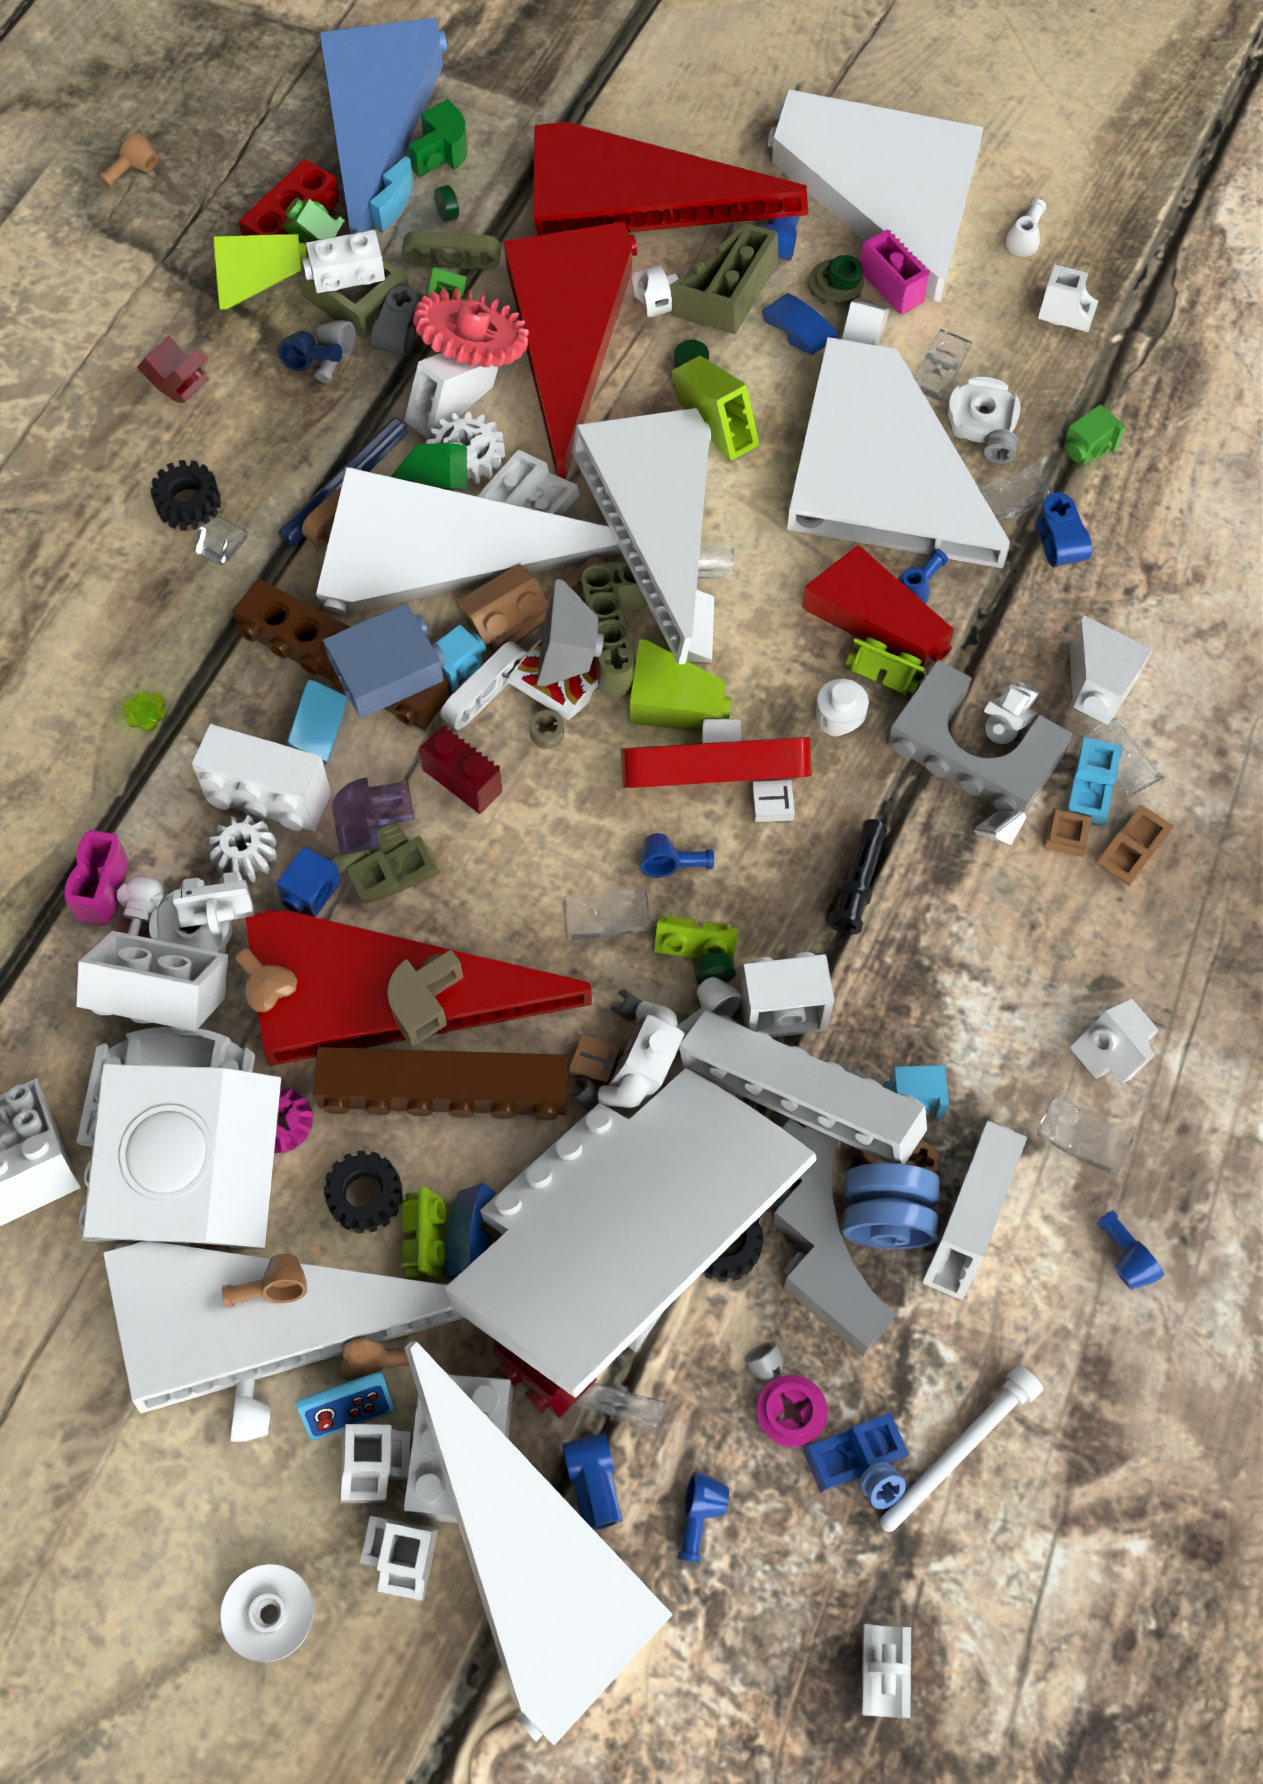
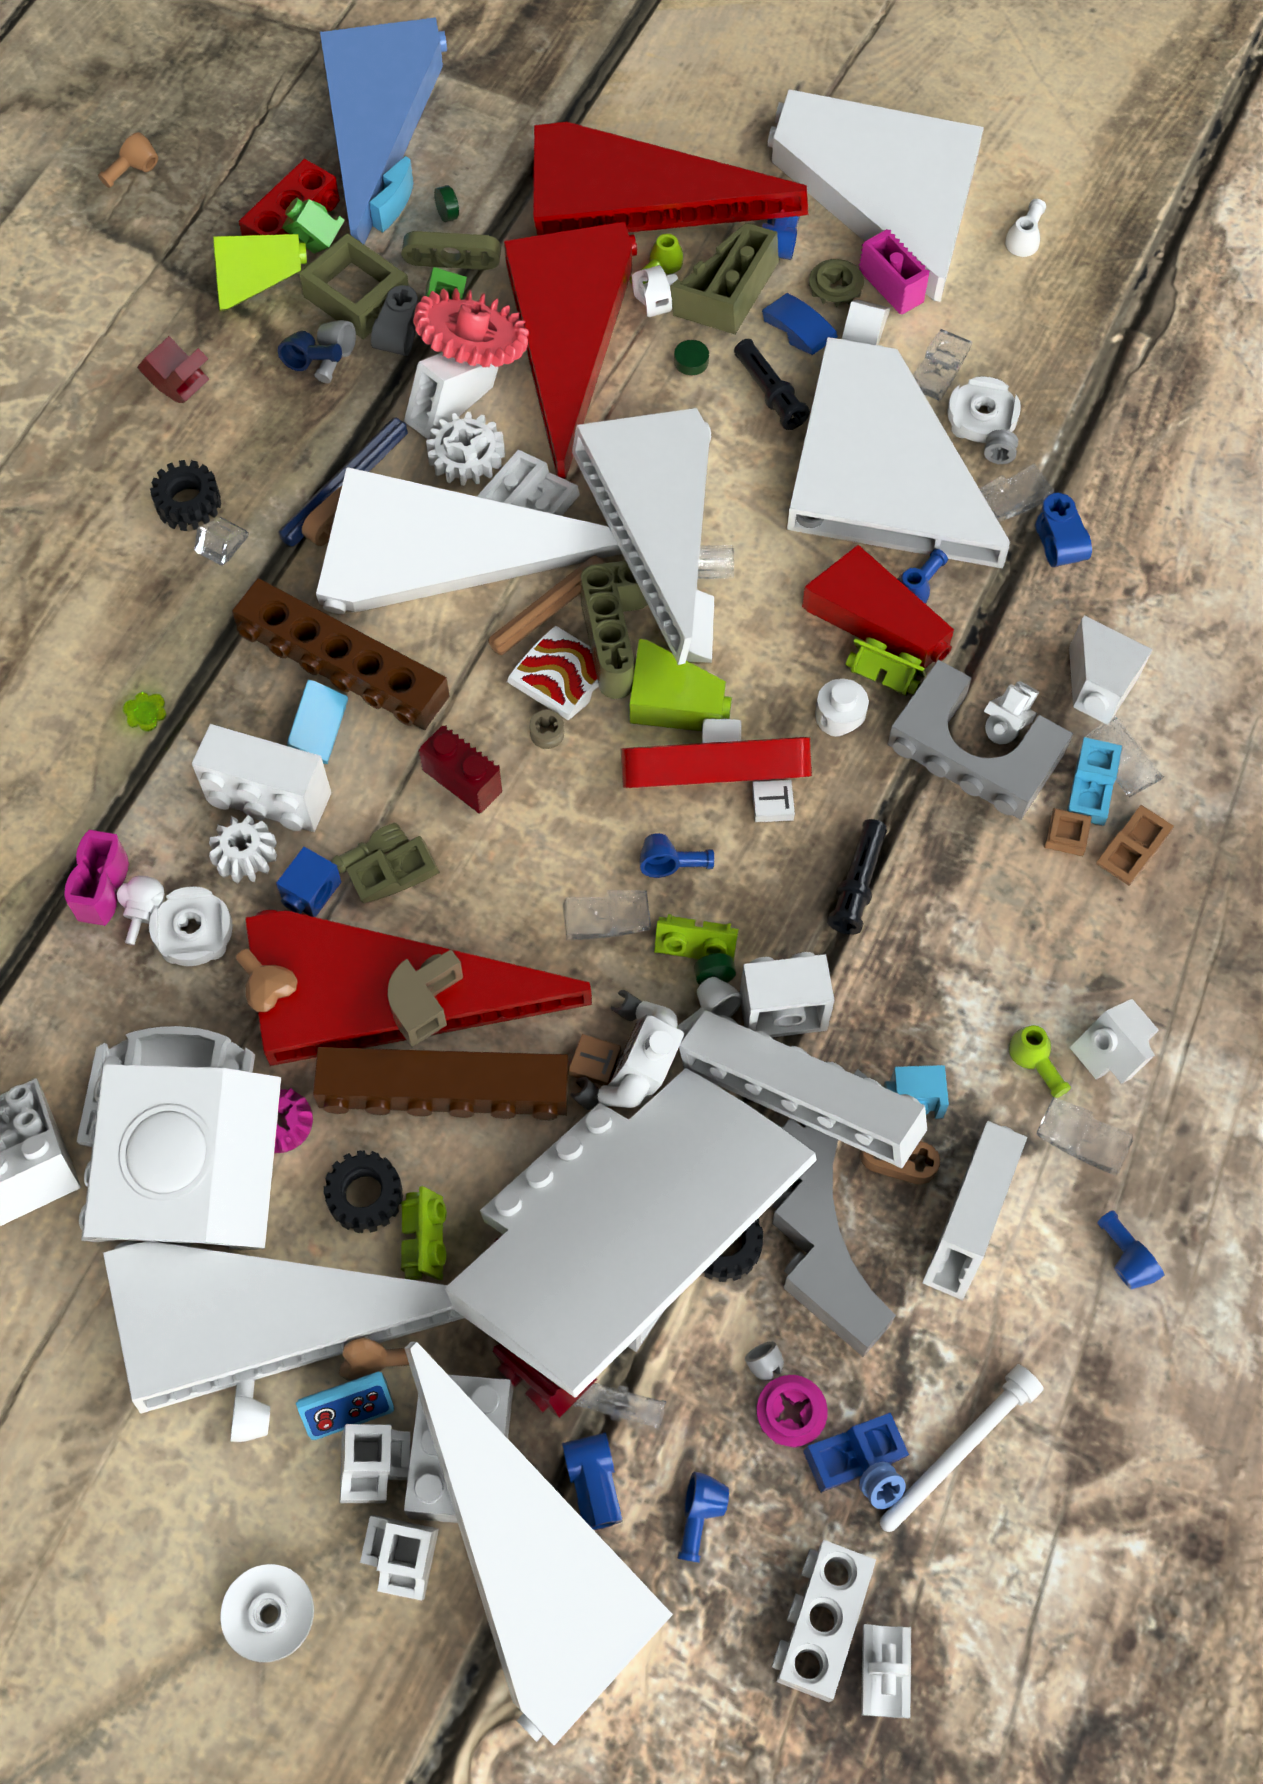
(152, 981): white brick -> none
(213, 903): white hips -> none
(282, 1283): medium nougat bar -> none
(344, 261): white brick -> none
(361, 808): clear purple brick -> none
(385, 659): sand blue brick -> none
(436, 466): green slope -> none
(442, 139): green brick -> none
(462, 655): medium azure brick -> none
(464, 1236): blue slope -> none
(482, 686): white beam -> none
(502, 603): medium nougat brick -> none
(567, 637): light grey slope -> none
(665, 253): none -> lime bar
(721, 403): lime slope -> none
(778, 393): none -> black pin
(845, 272): dark green tile -> none
(845, 1605): none -> white brick
(891, 1206): medium blue wheel -> none
(1001, 826): white slope -> none
(1037, 1057): none -> lime bar
(1067, 299): white brick -> none
(1093, 436): bright green brick -> none

